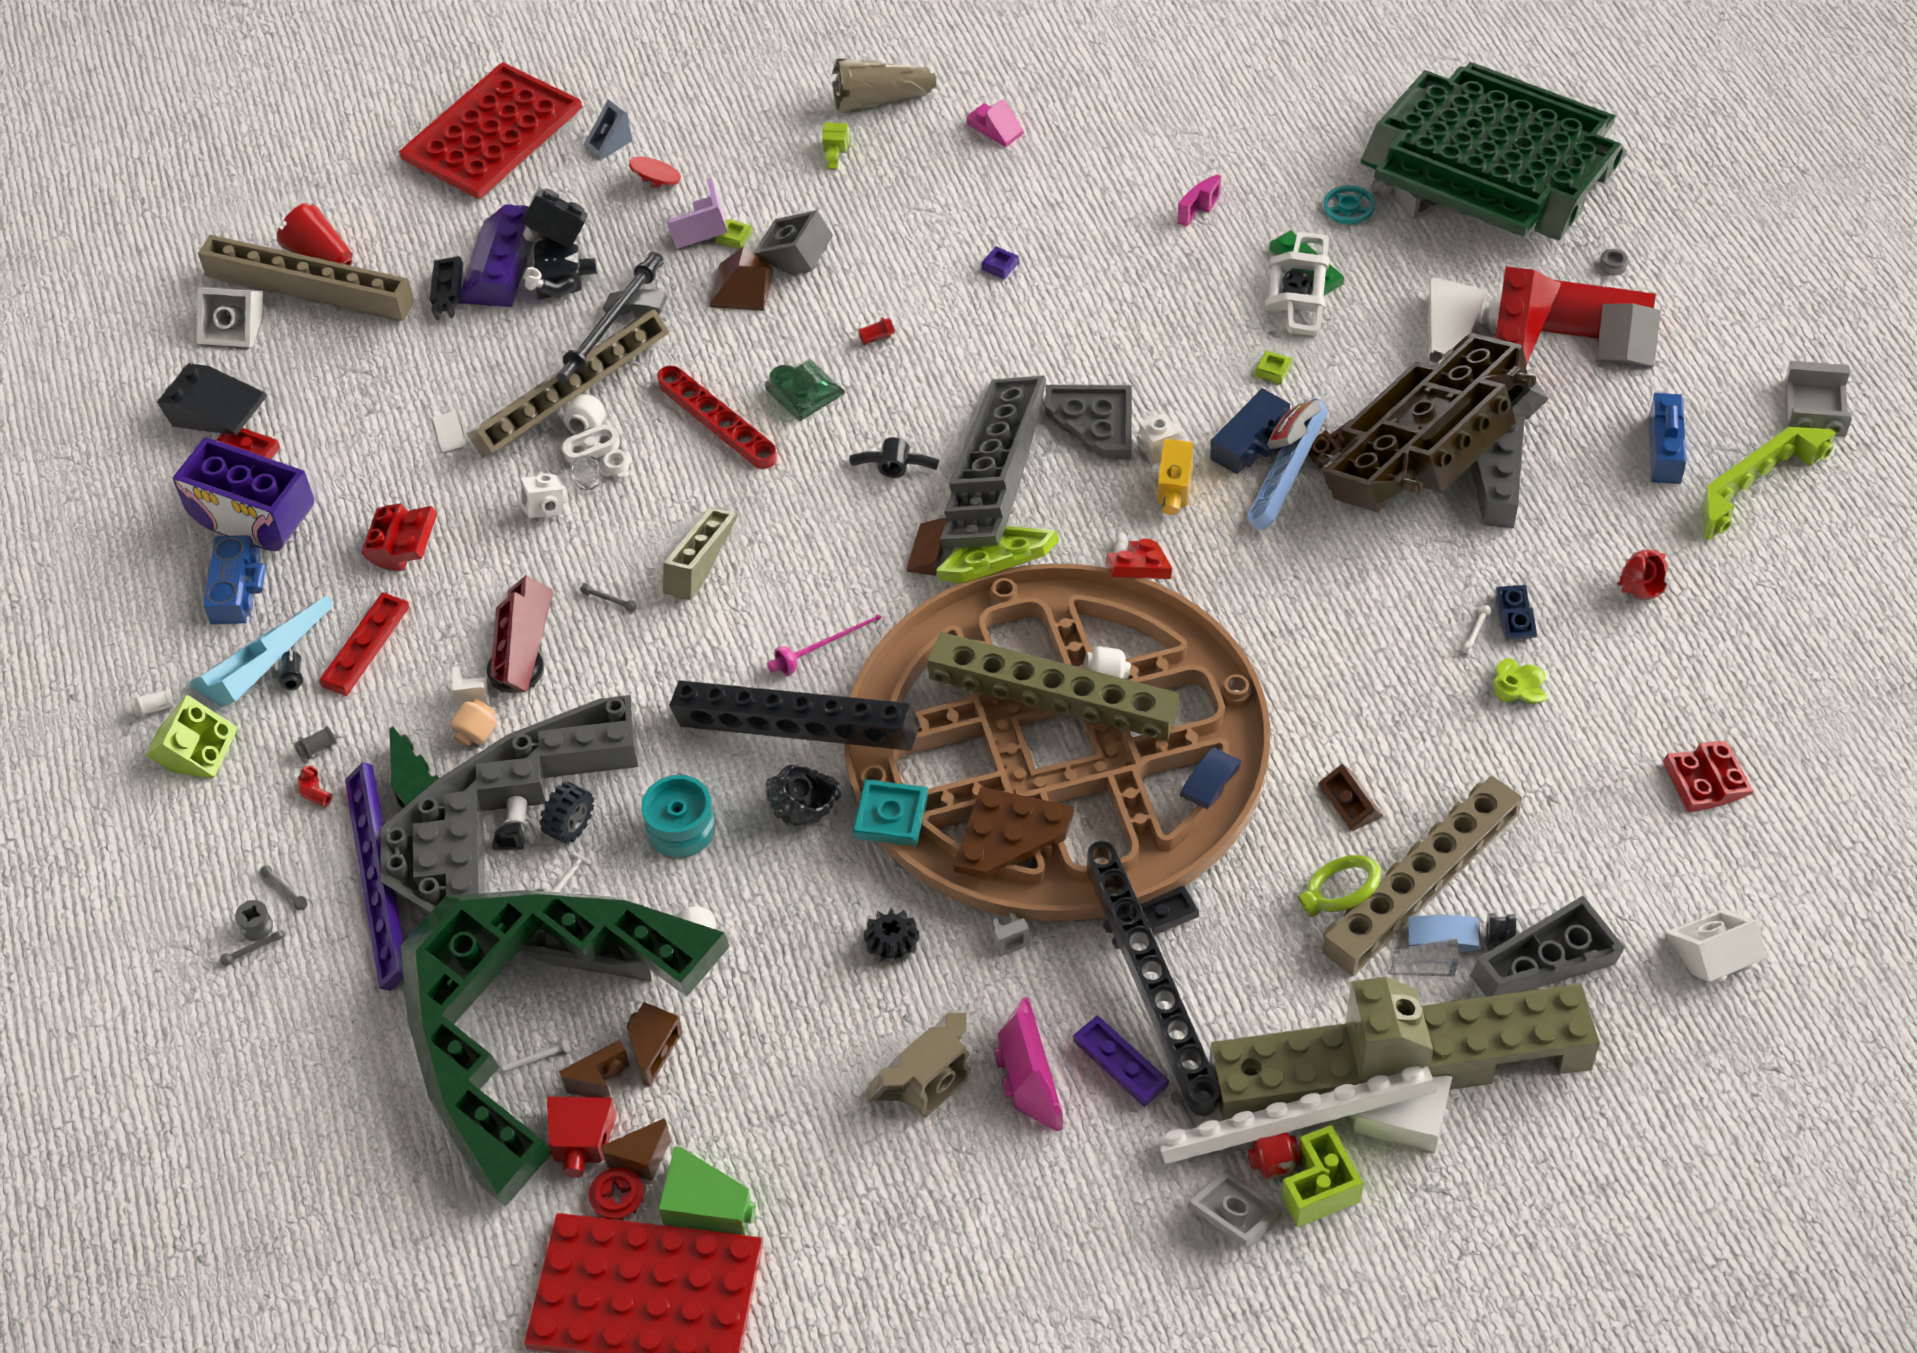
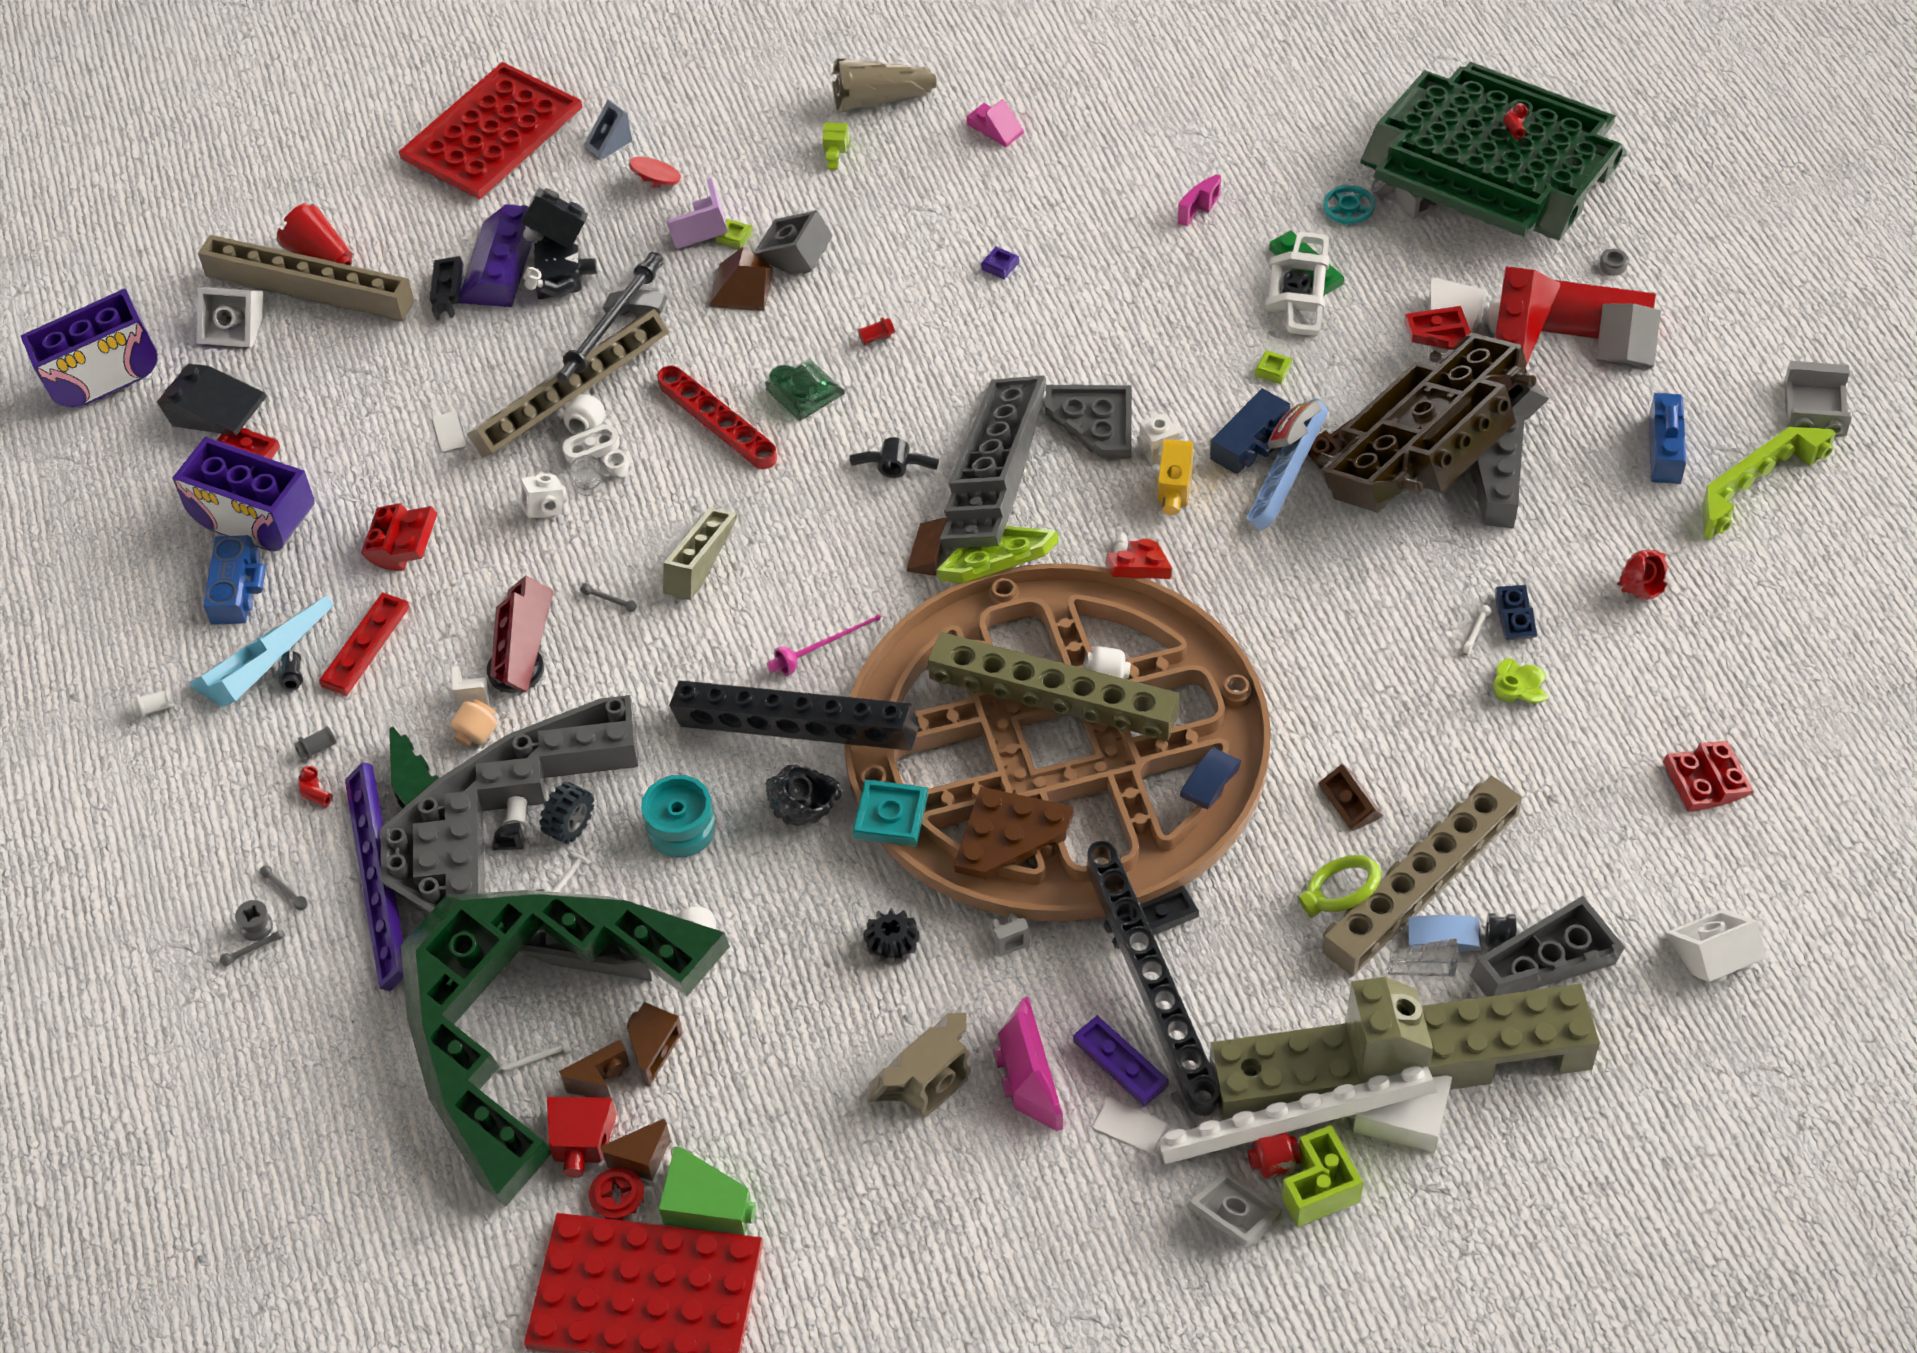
(92, 351): none -> dark purple brick
(192, 740): lime slope -> none
(1129, 1125): none -> white sticker
(1437, 327): none -> red wing
(1514, 119): none -> red arm

